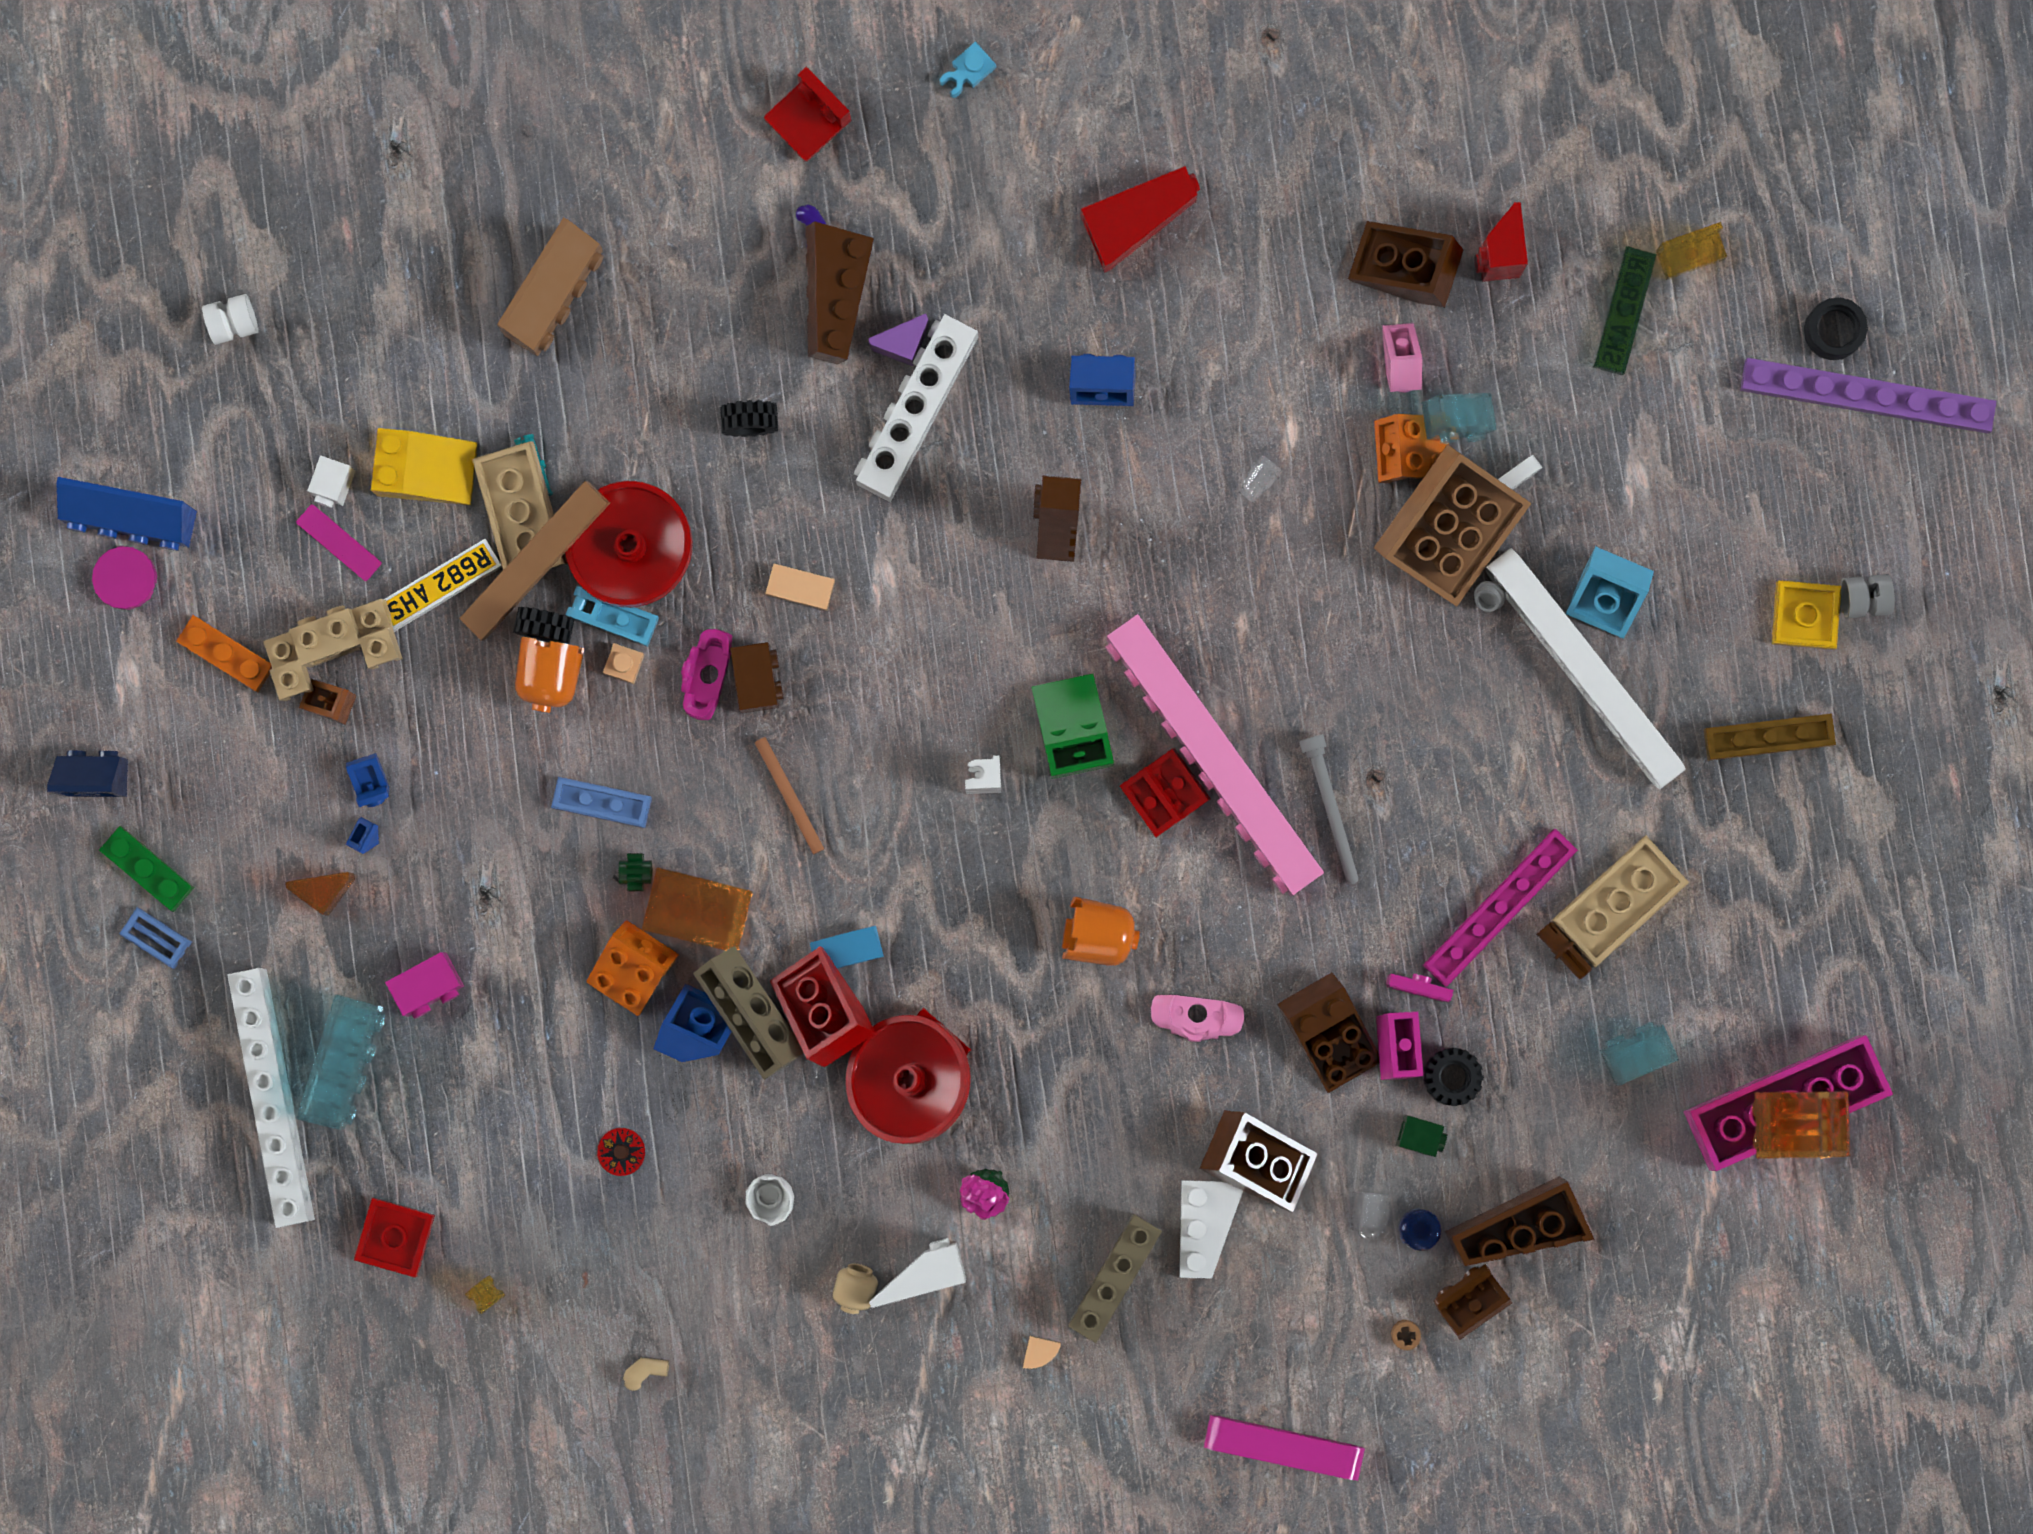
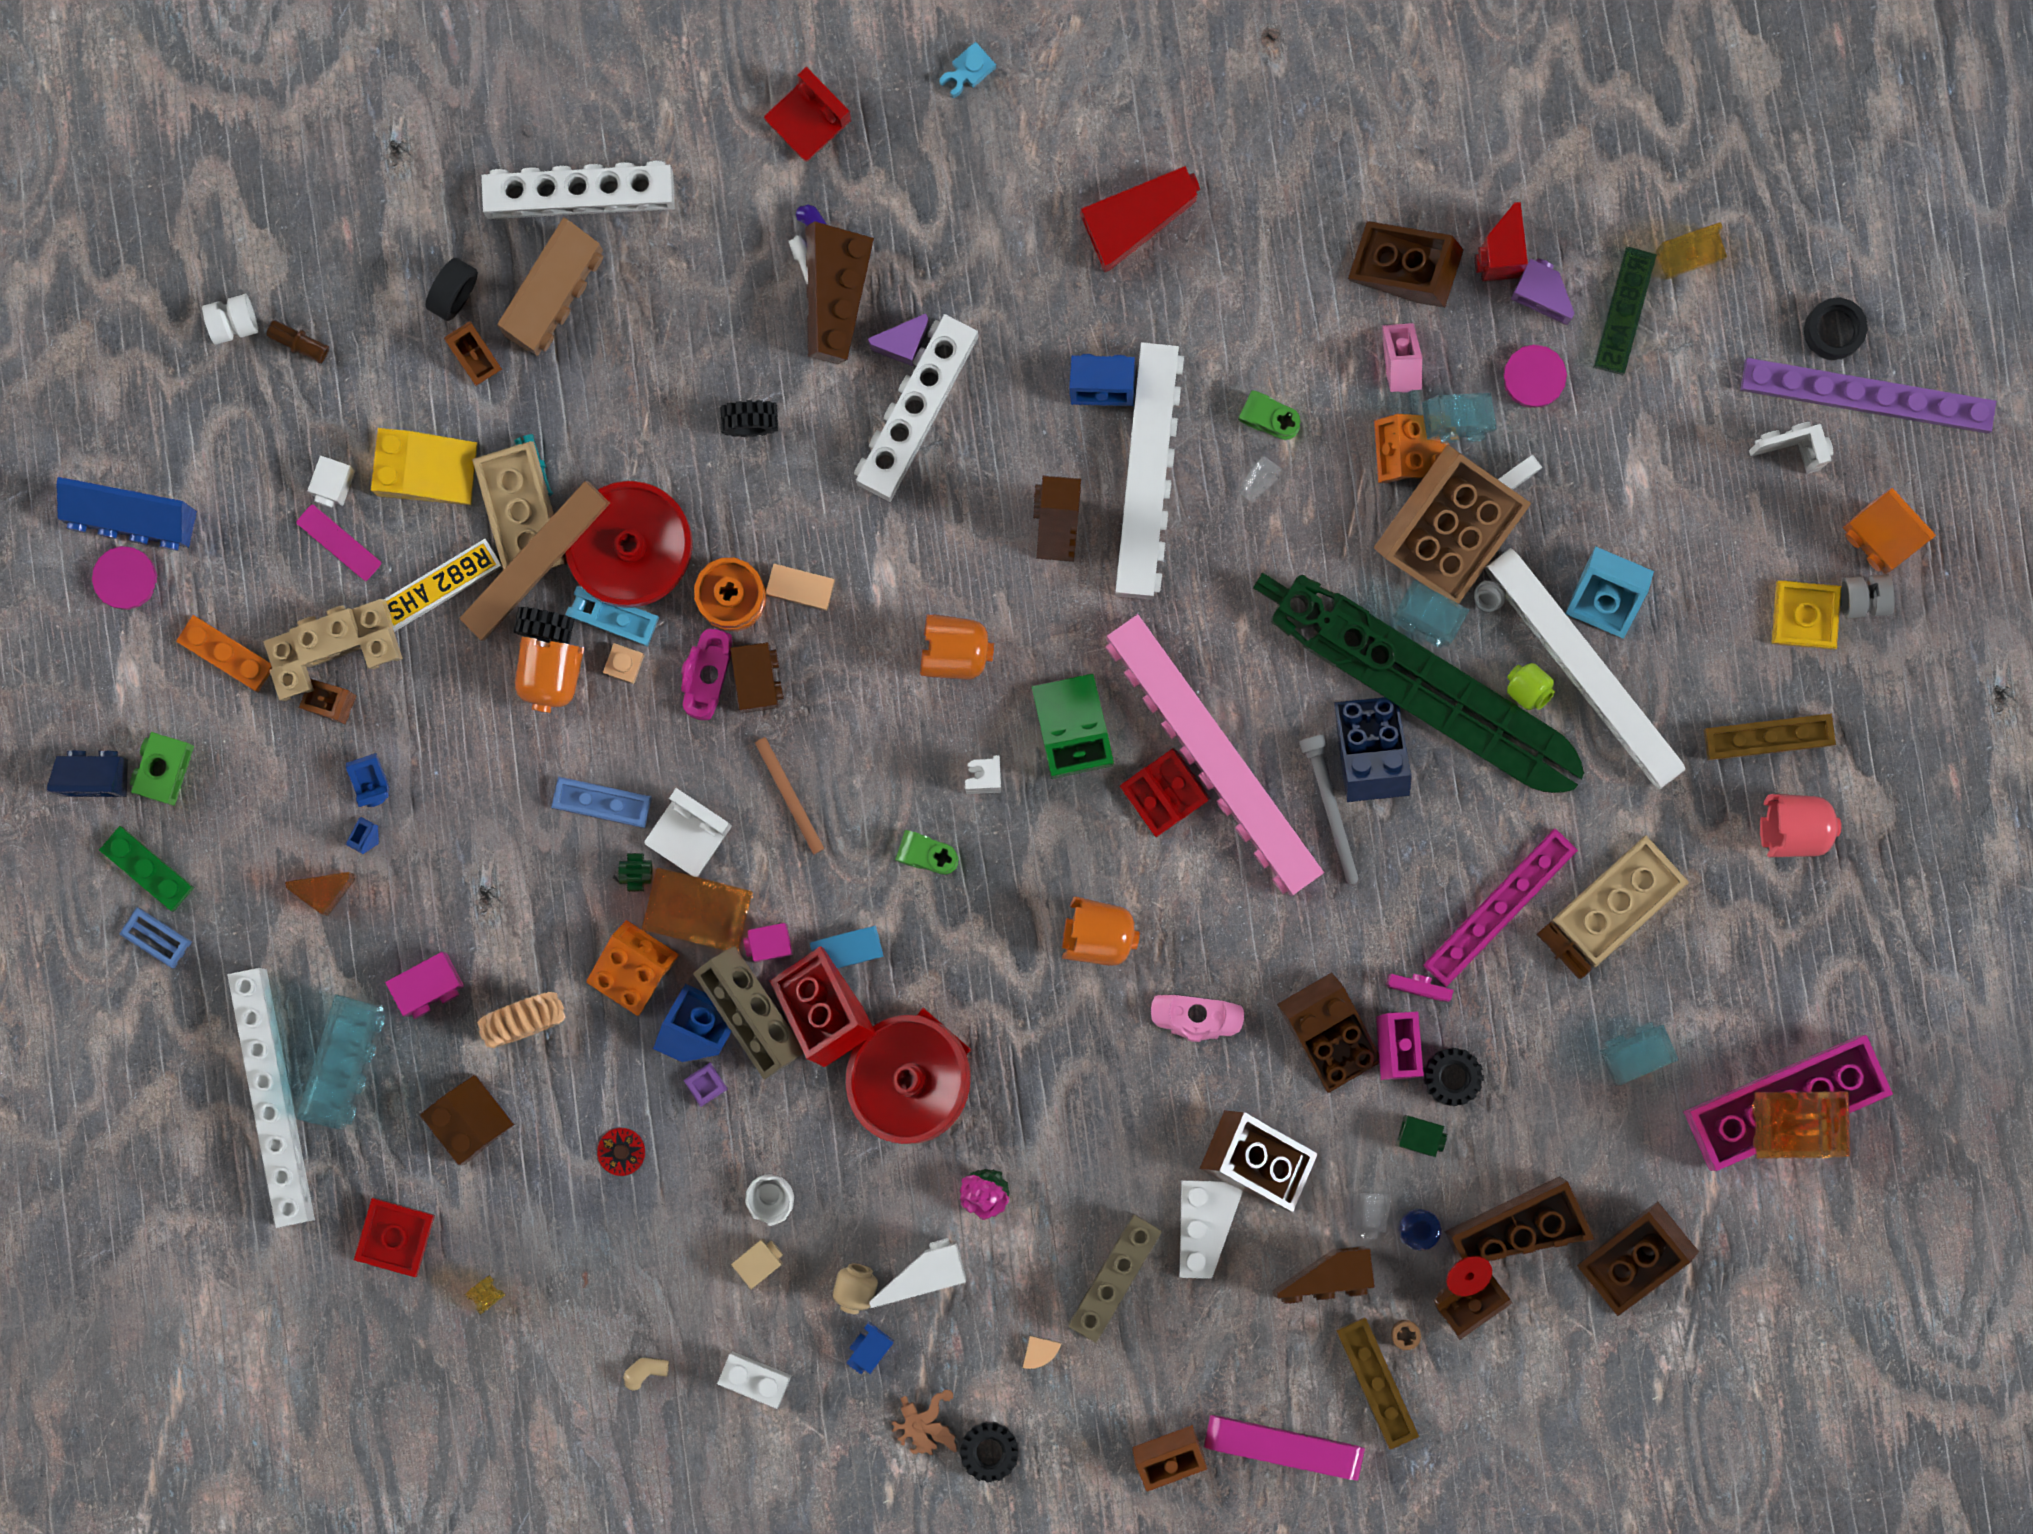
(167, 786): none -> bright green brick
(297, 341): none -> reddish brown axle
(451, 289): none -> black tyre
(467, 1120): none -> reddish brown slope
(472, 353): none -> dark orange slope
(521, 1019): none -> light nougat gear
(624, 199): none -> white brick
(687, 833): none -> white bracket
(705, 1084): none -> medium lavender tile
(726, 576): none -> orange wheel
(754, 1379): none -> white brick
(758, 1262): none -> tan brick
(768, 943): none -> dark pink brick
(799, 252): none -> white piece
(869, 1349): none -> blue brick
(920, 1424): none -> nougat piece
(921, 853): none -> bright green piece
(955, 648): none -> orange cylinder
(984, 1471): none -> black tyre
(1147, 471): none -> white brick
(1169, 1458): none -> dark orange brick
(1264, 415): none -> bright green piece
(1334, 1272): none -> reddish brown slope
(1372, 749): none -> dark blue slope
(1377, 1383): none -> pearl gold plate
(1430, 614): none -> clear light blue brick
(1435, 672): none -> dark green piece
(1469, 1276): none -> red piece
(1530, 686): none -> lime head
(1534, 376): none -> dark pink tile
(1544, 291): none -> medium lavender slope
(1638, 1258): none -> reddish brown slope
(1798, 826): none -> coral cylinder
(1813, 445): none -> white bracket
(1888, 531): none -> orange slope

